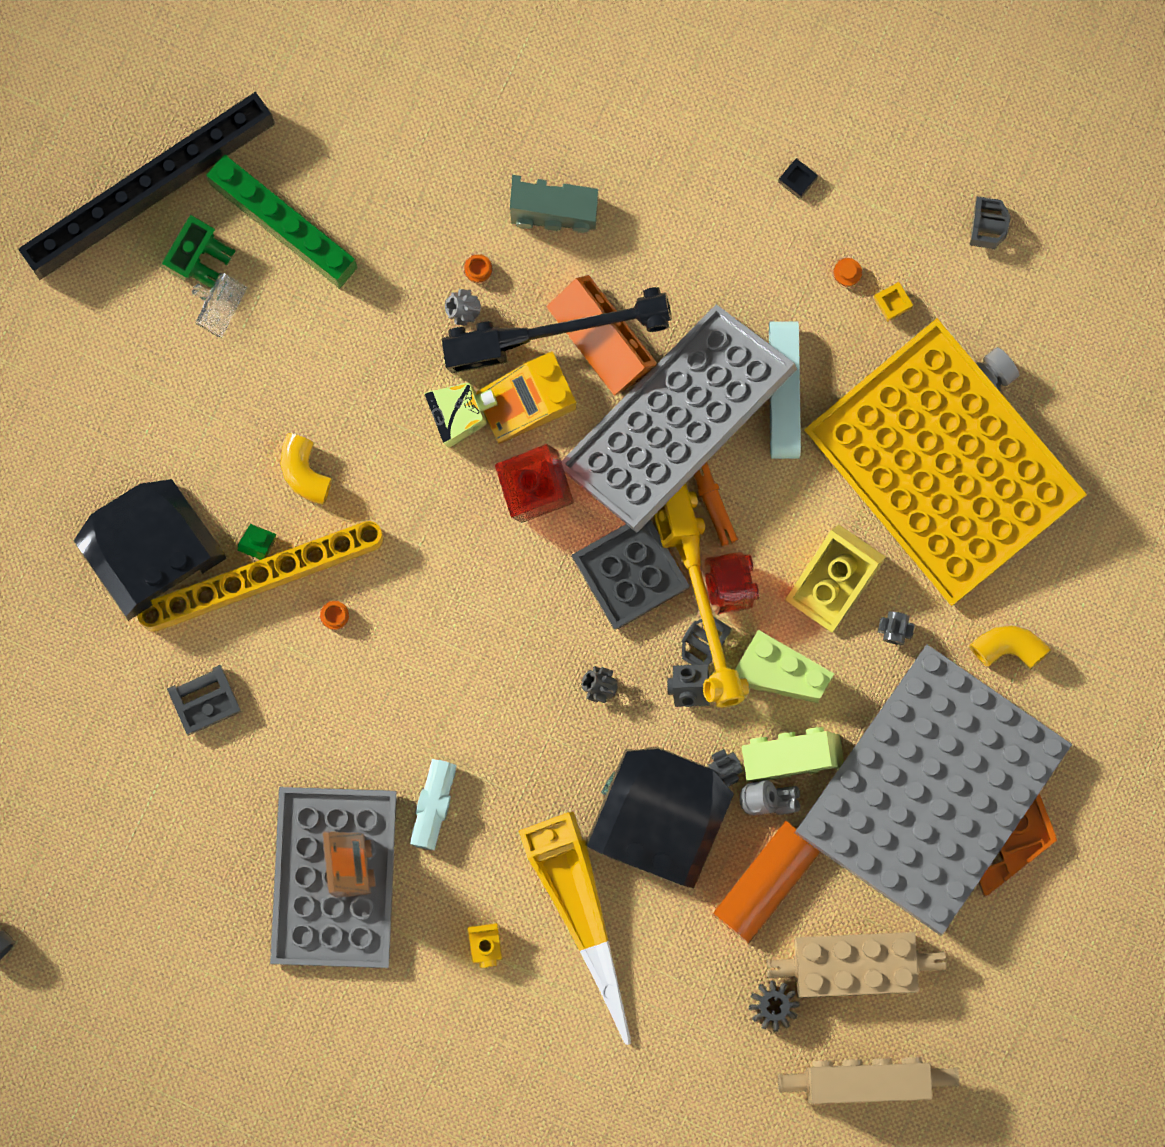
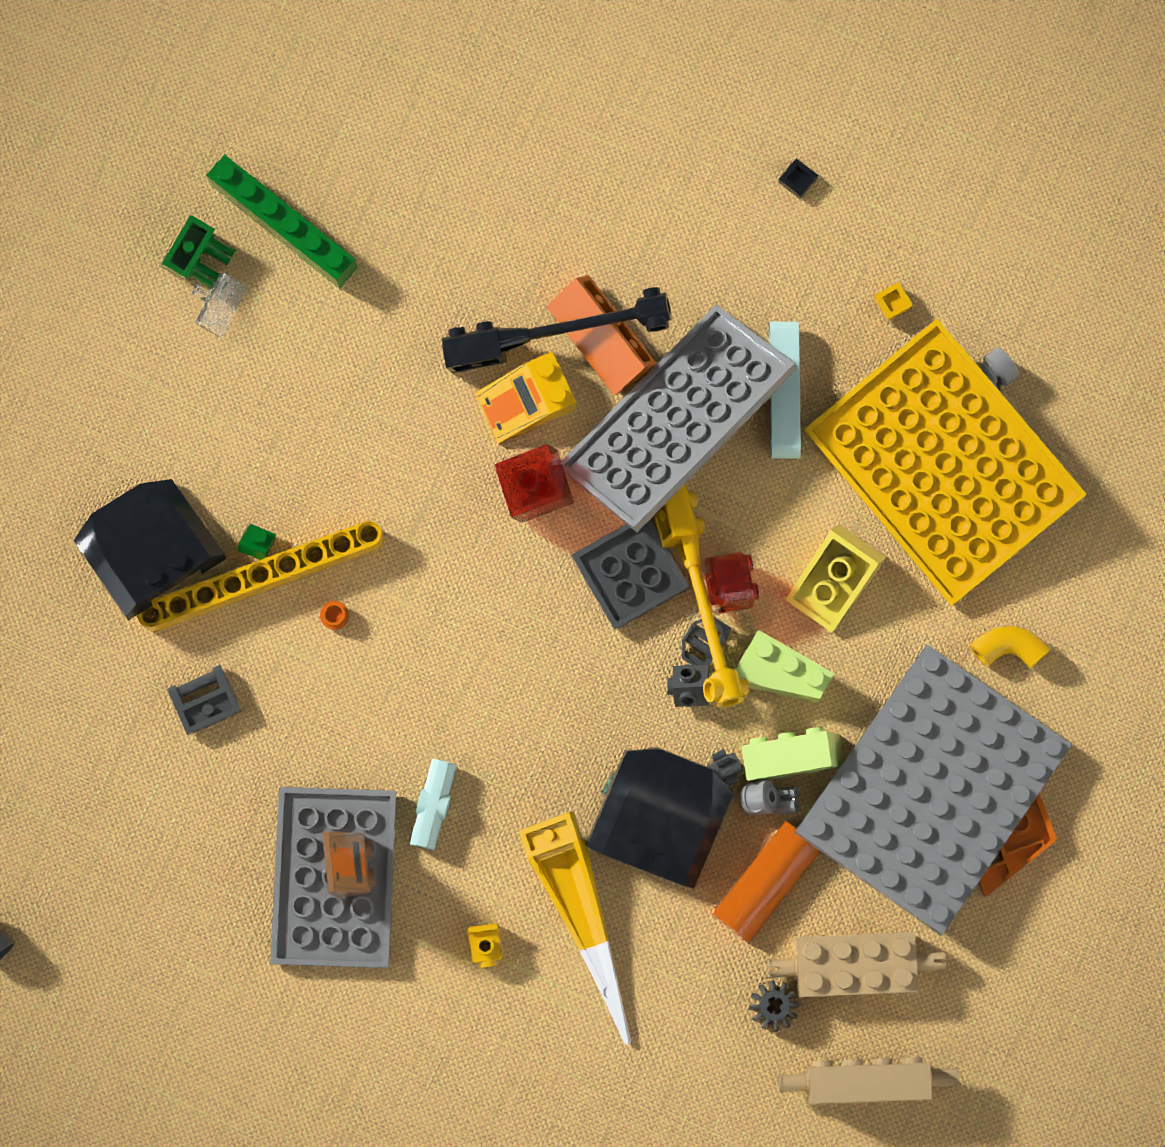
(147, 186): black brick -> none
(298, 472): yellow cylinder -> none
(459, 411): yellowish green torso -> none
(462, 307): light grey gear -> none
(478, 268): orange plate -> none
(553, 206): sand green wedge -> none
(599, 684): dark grey gear -> none
(709, 492): orange pin -> none
(847, 272): orange plate -> none
(896, 628): dark grey gear -> none
(989, 223): dark grey piece -> none

